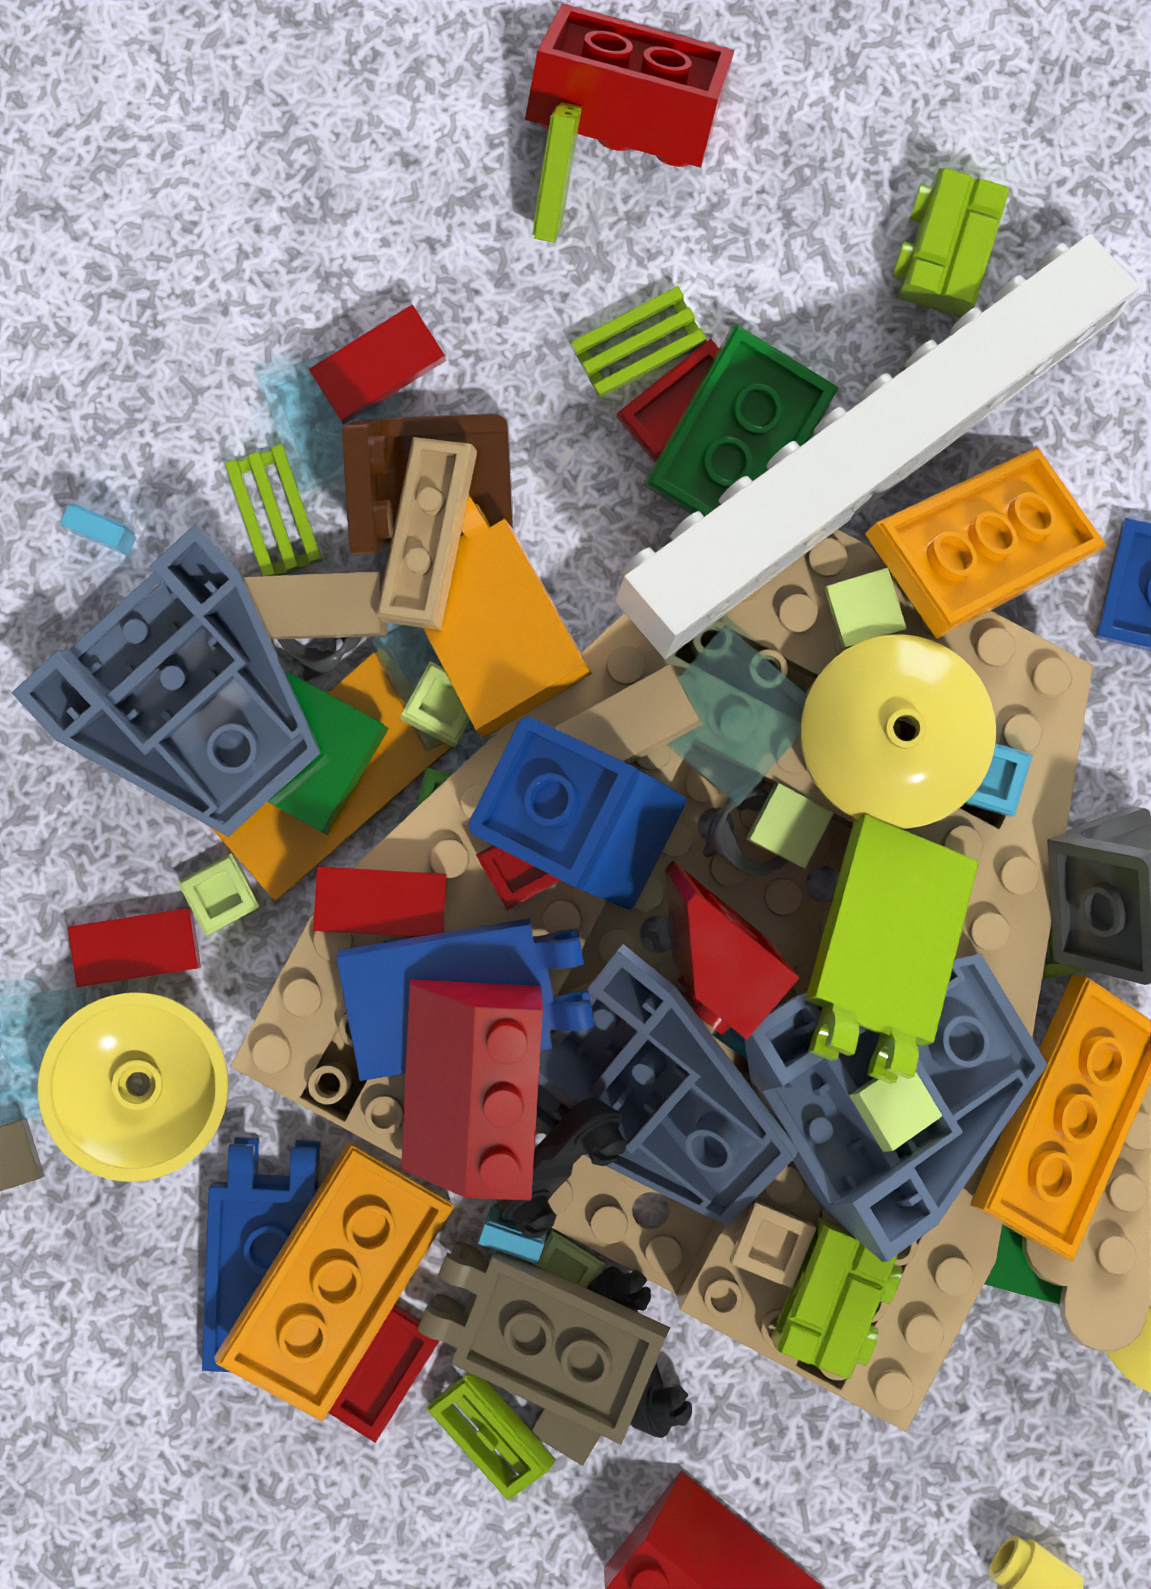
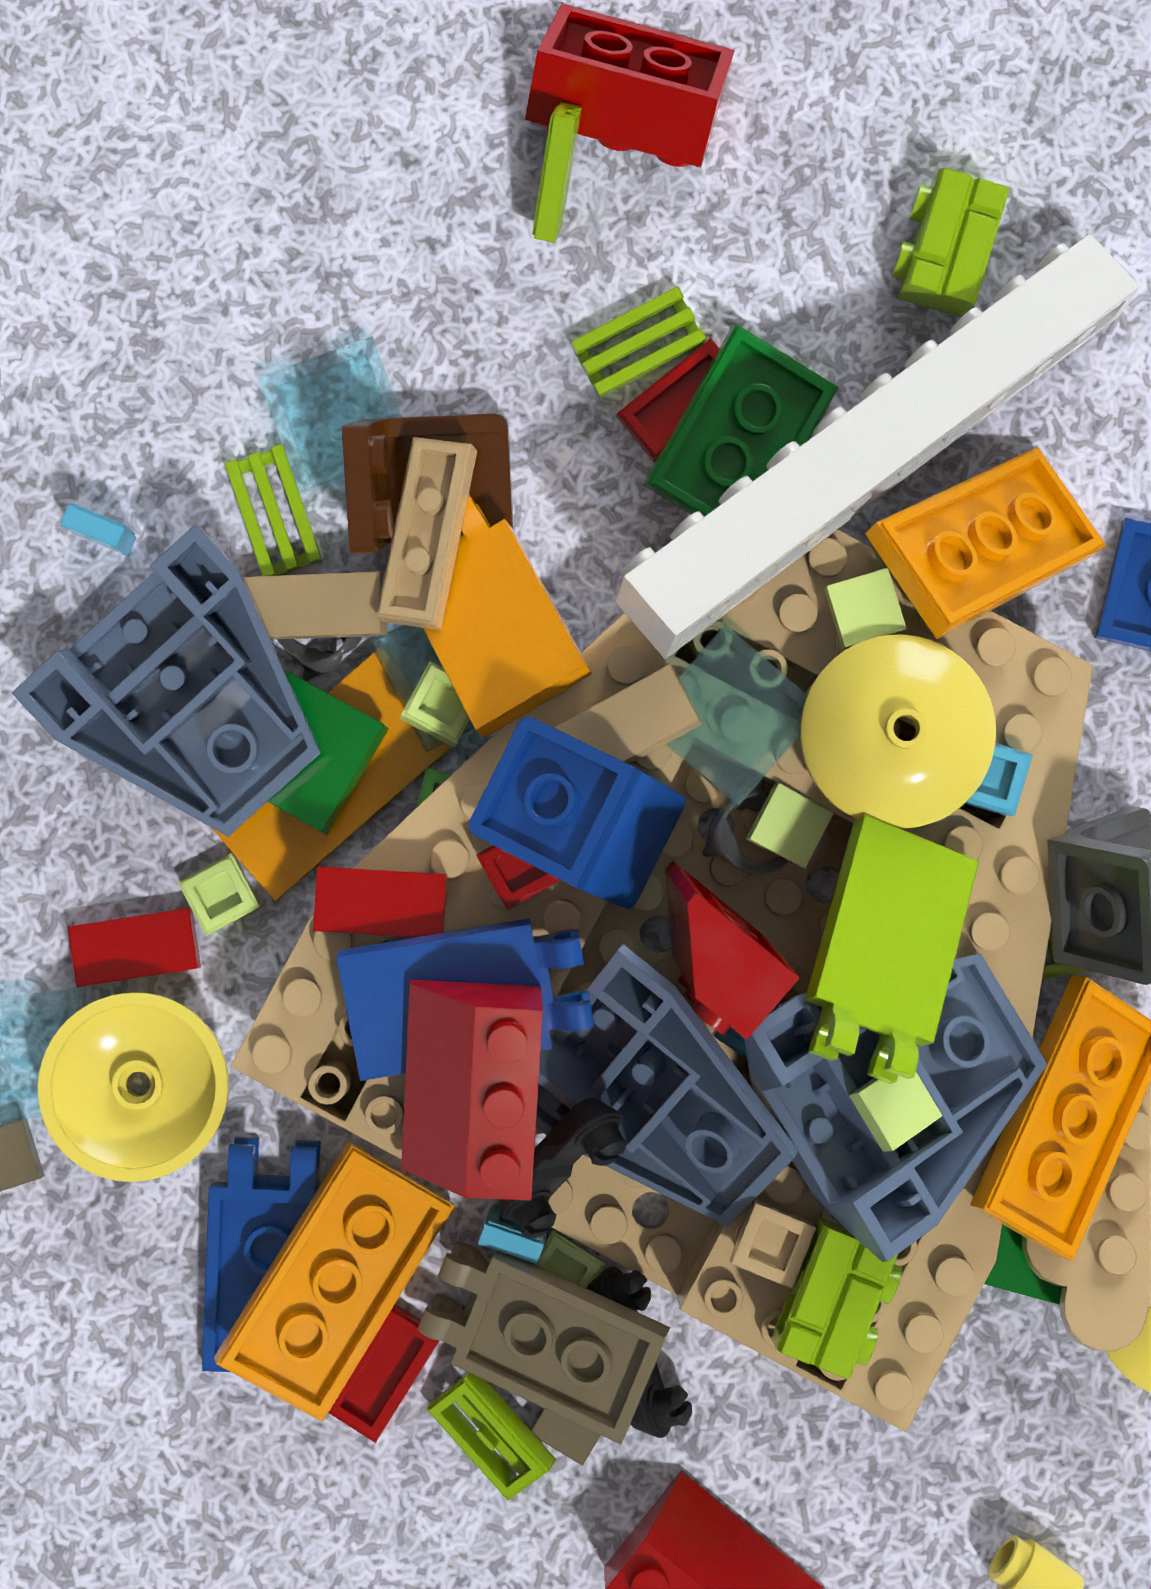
(377, 364): red tile -> none

